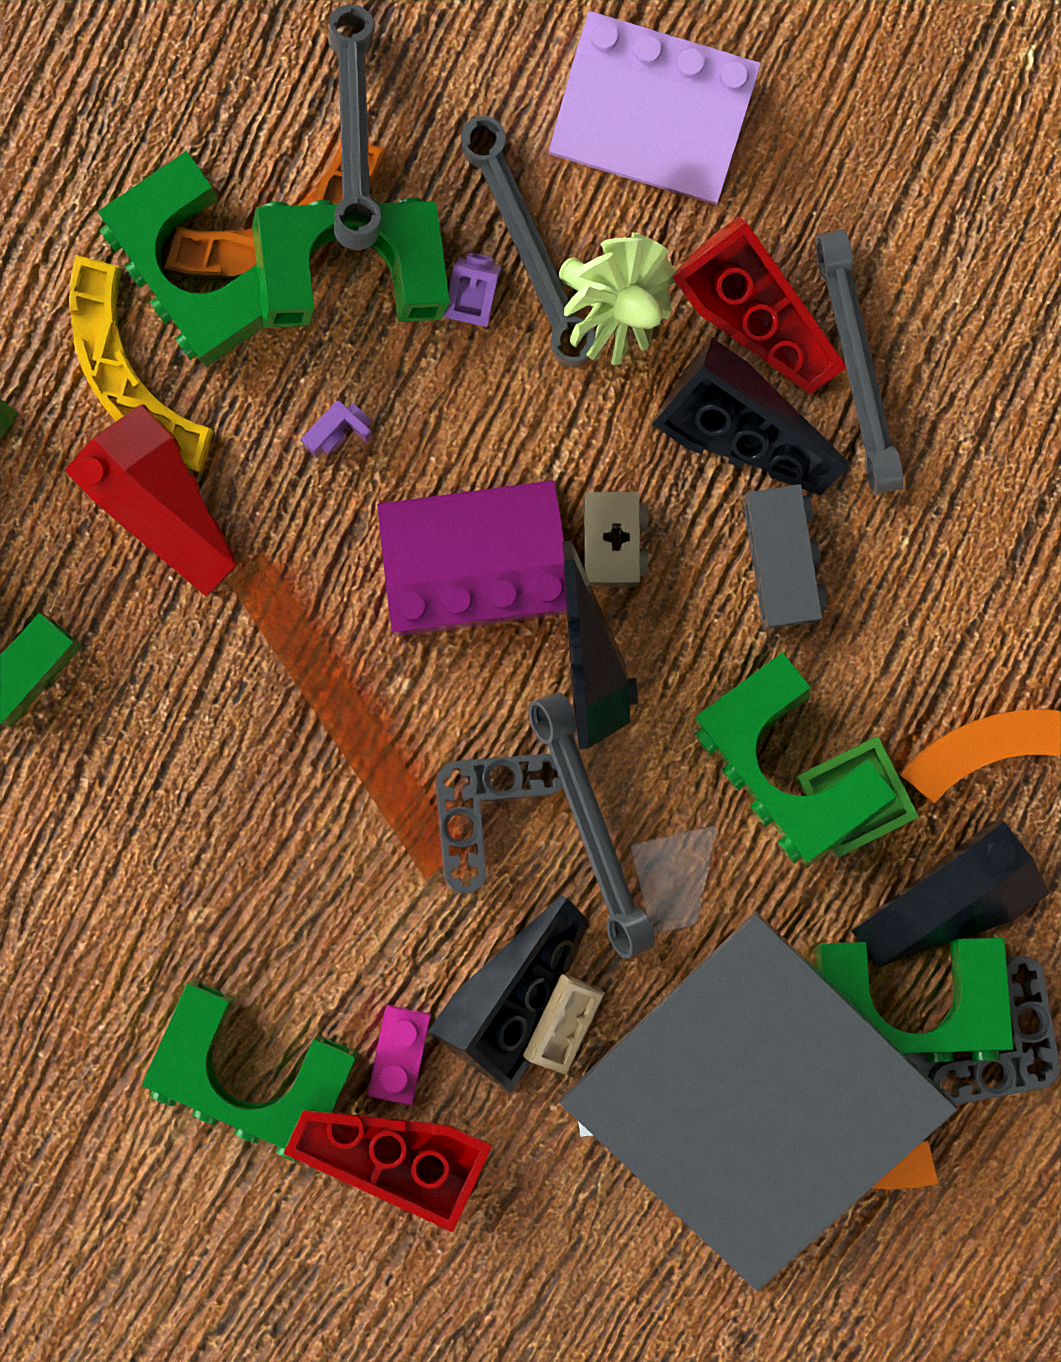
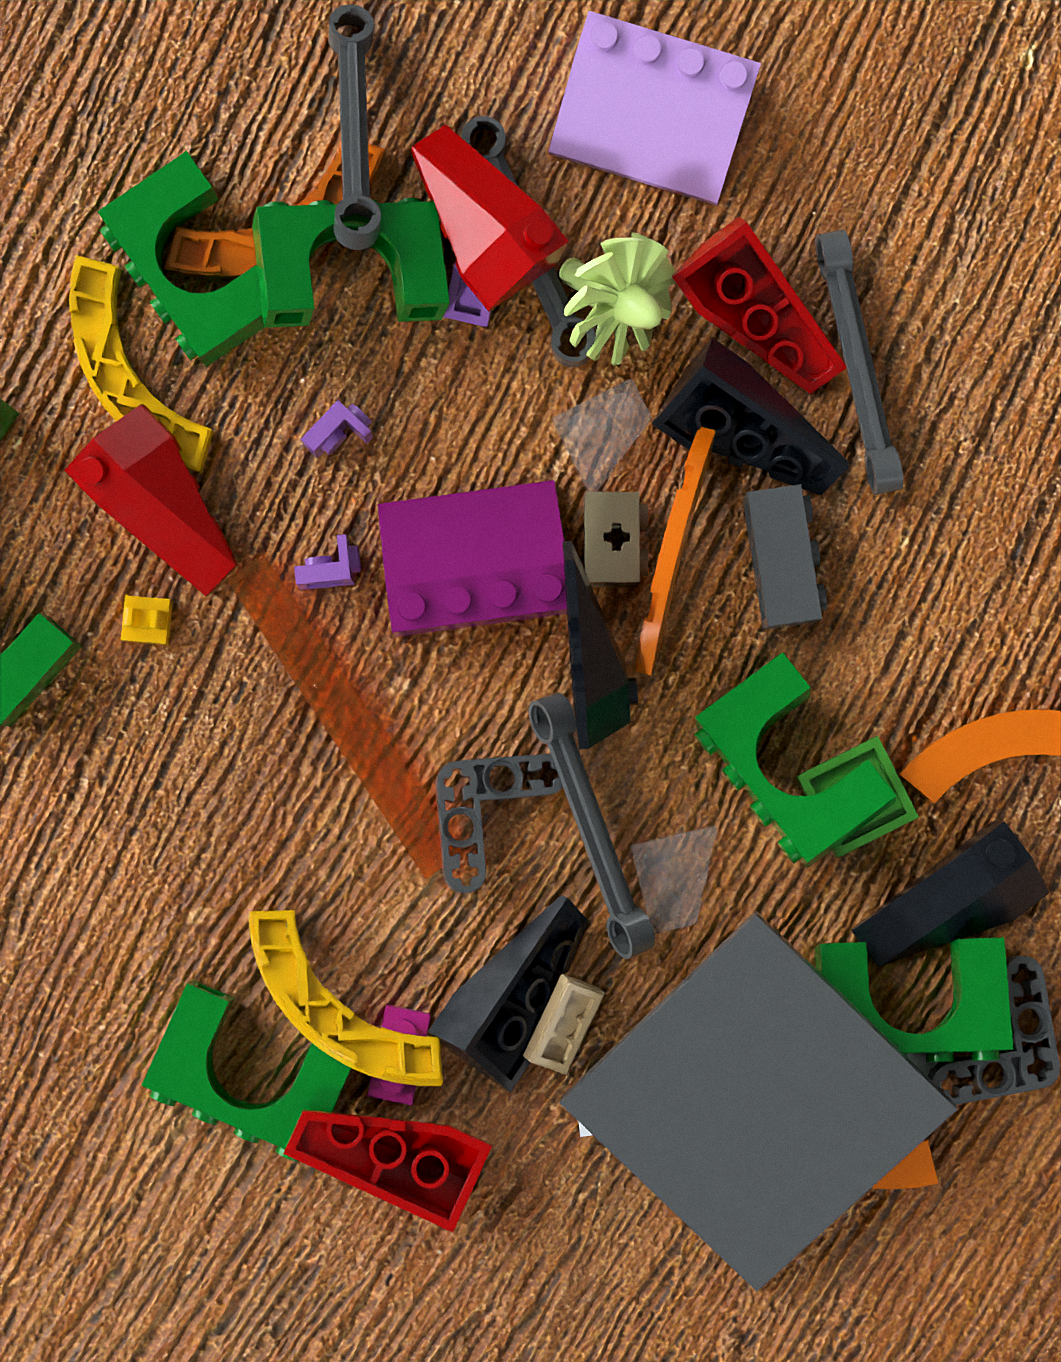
(146, 620): none -> yellow tile
(323, 573): none -> medium lavender bracket
(327, 1020): none -> yellow tile
(492, 225): none -> red wedge
(602, 431): none -> clear wing
(672, 550): none -> orange tile

